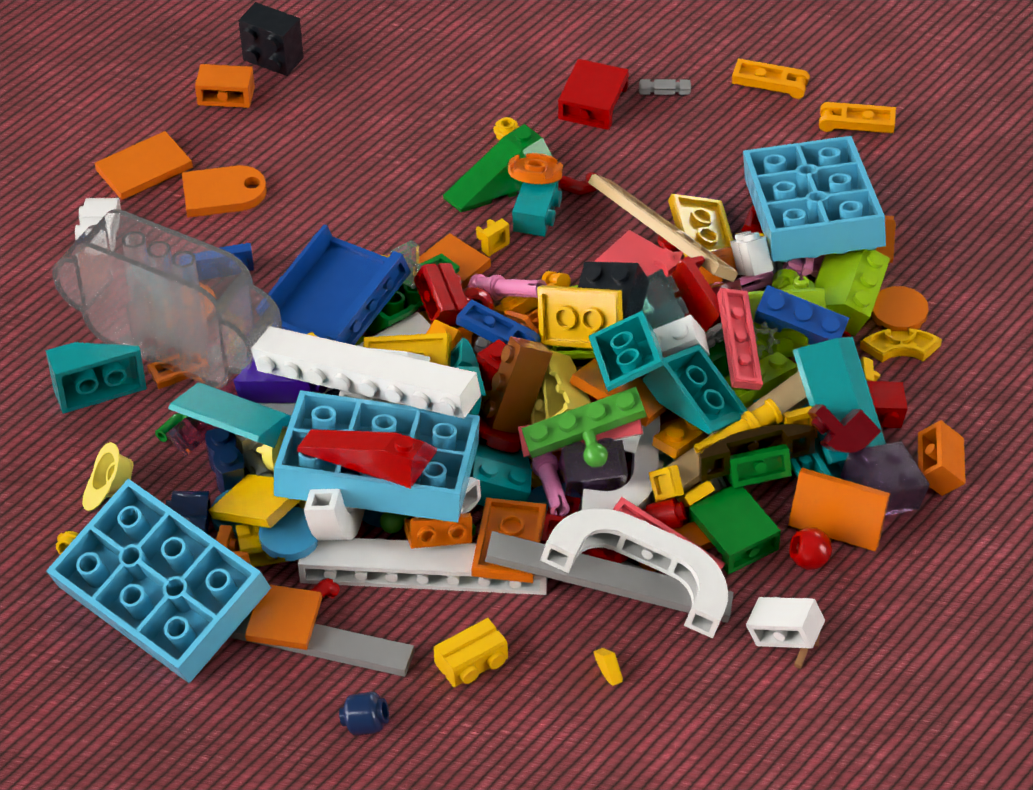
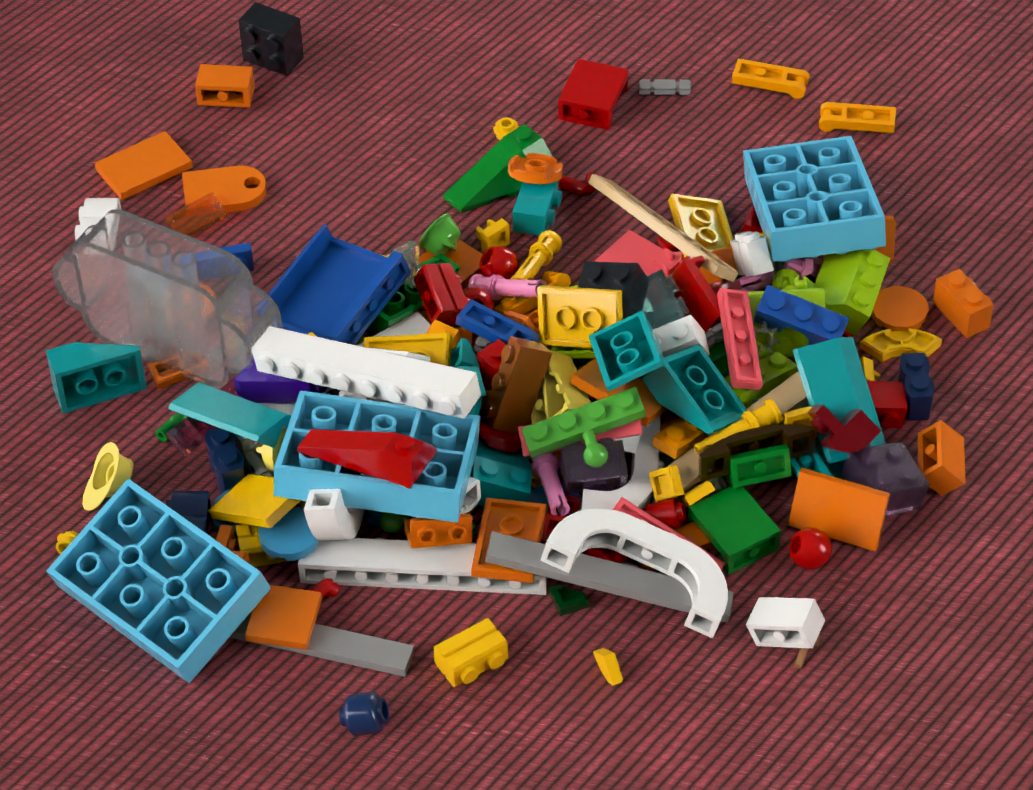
(197, 215): none -> clear orange tile
(441, 236): none -> bright green piece
(499, 261): none -> red piece
(539, 255): none -> yellow pin
(567, 600): none -> dark green tile
(917, 385): none -> dark blue brick
(963, 303): none -> orange brick

